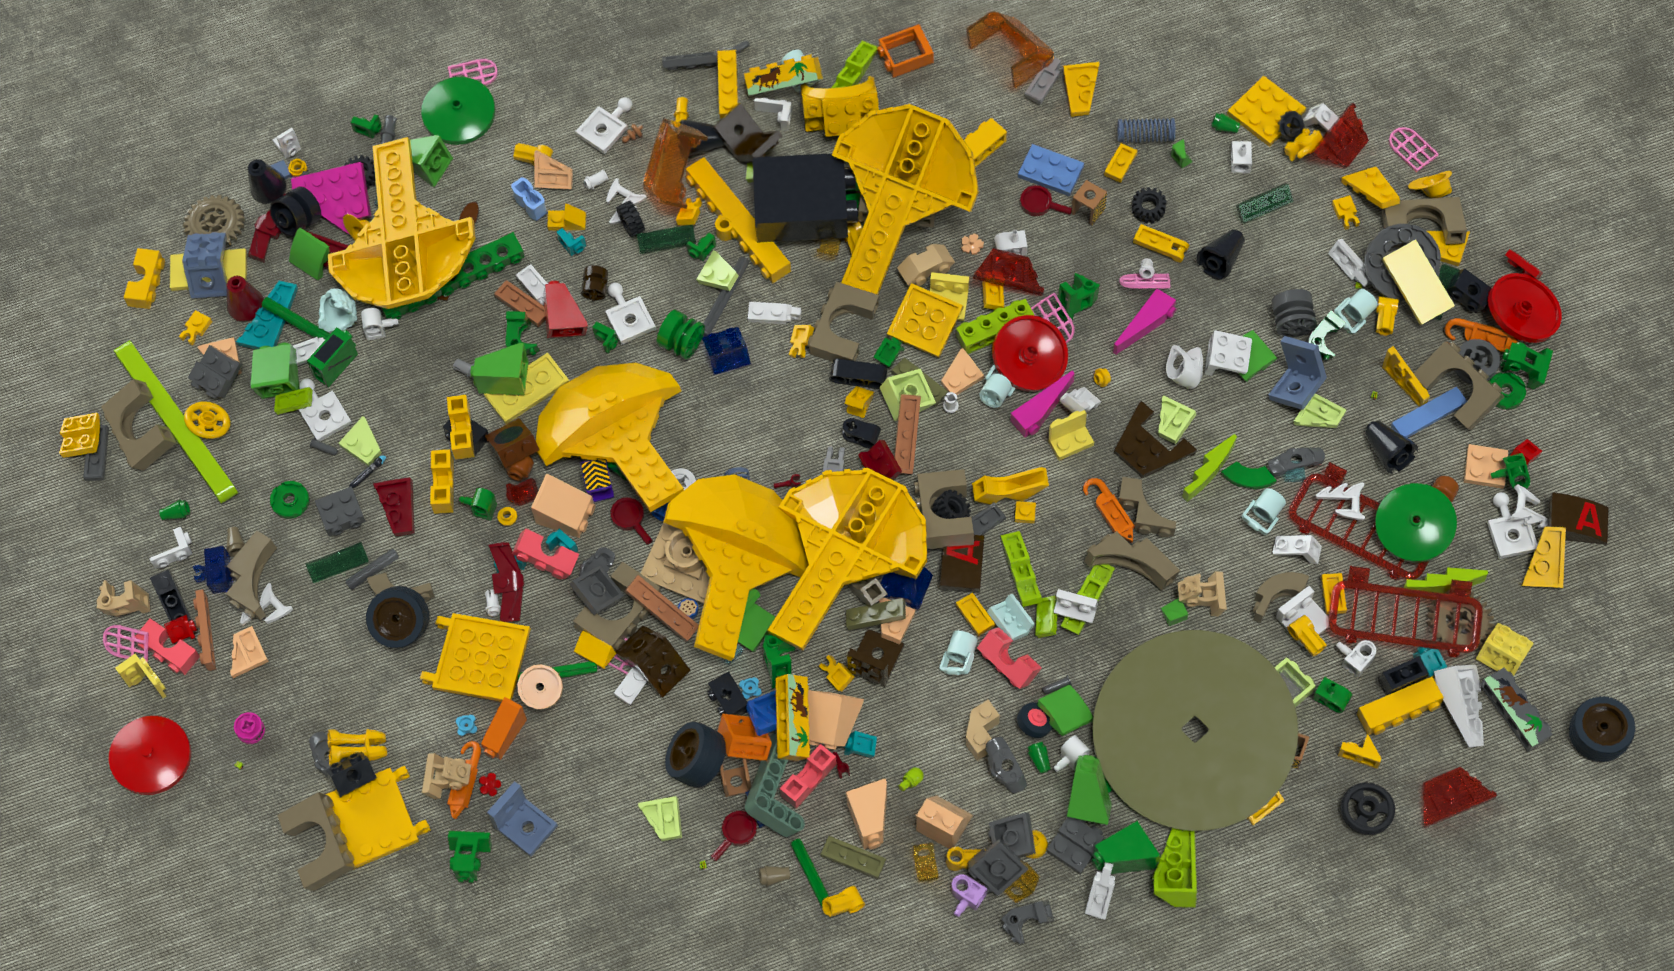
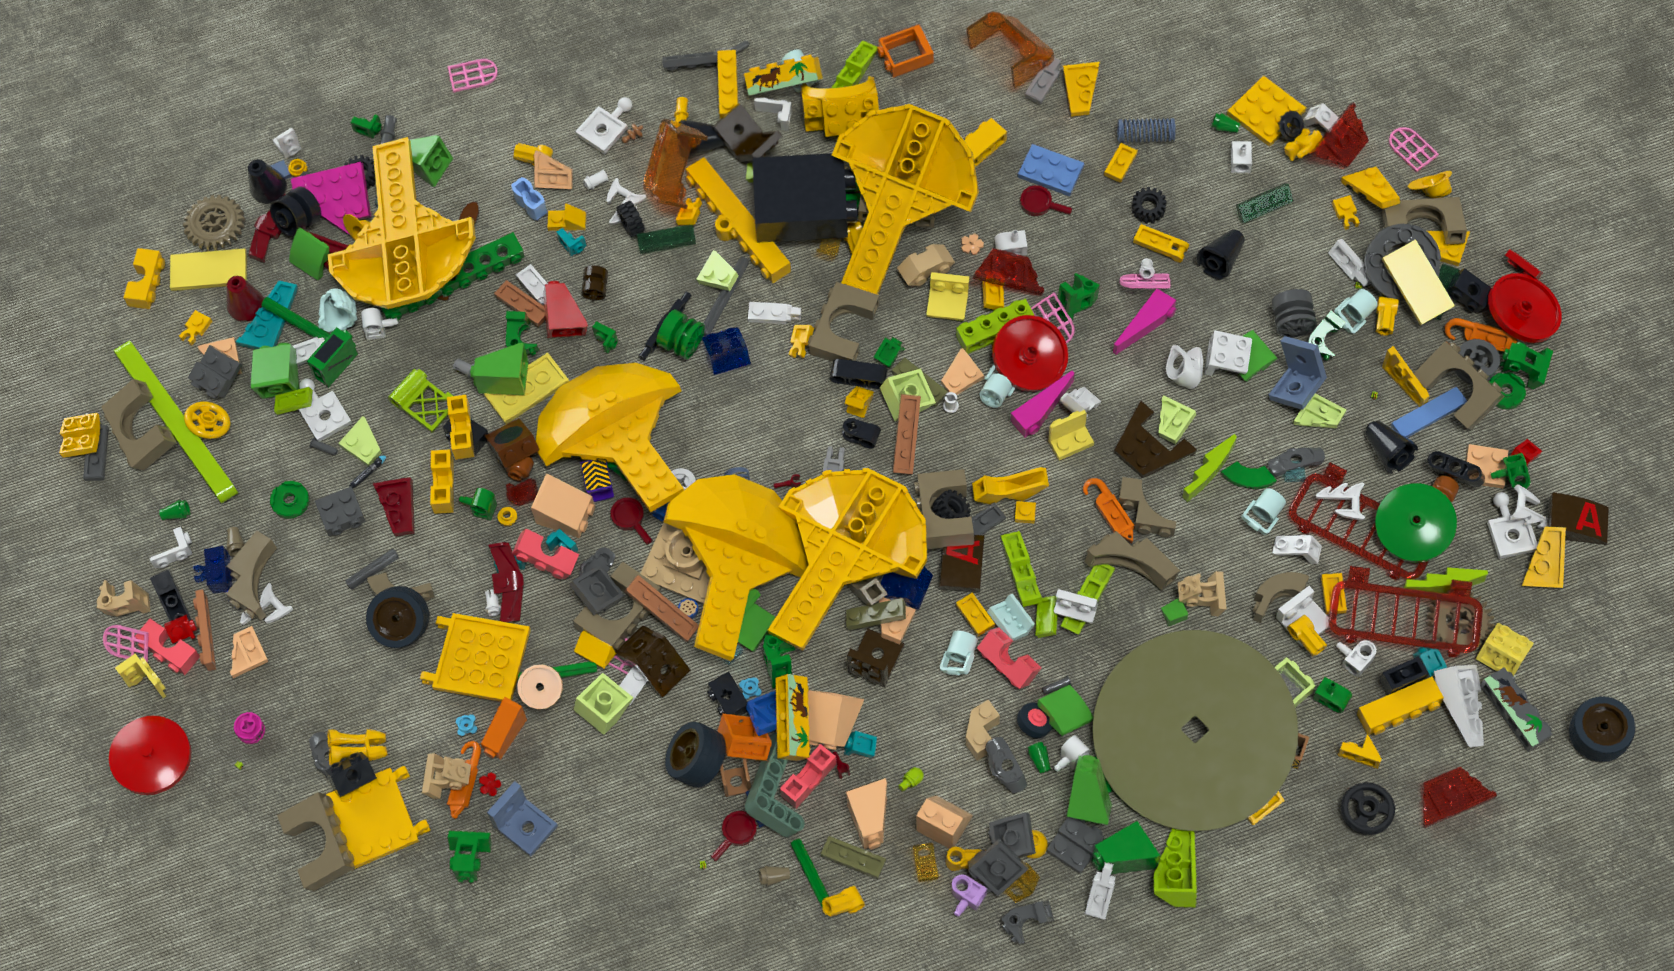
(204, 259): sand blue bracket -> none
(337, 562): clear green plate -> none
(408, 393): none -> lime piece
(458, 110): green dish -> none
(602, 703): none -> yellowish green slope
(624, 310): white plate -> none
(650, 344): none -> black piece
(663, 817): yellowish green wing -> none
(704, 248): green bracket -> none
(838, 673): yellow plate -> none
(881, 460): dark red bracket -> none
(925, 320): yellow plate -> none
(1096, 204): medium nougat piece -> none
(1102, 377): yellow plate -> none
(1179, 155): bright green slope -> none
(1462, 475): none -> black beam

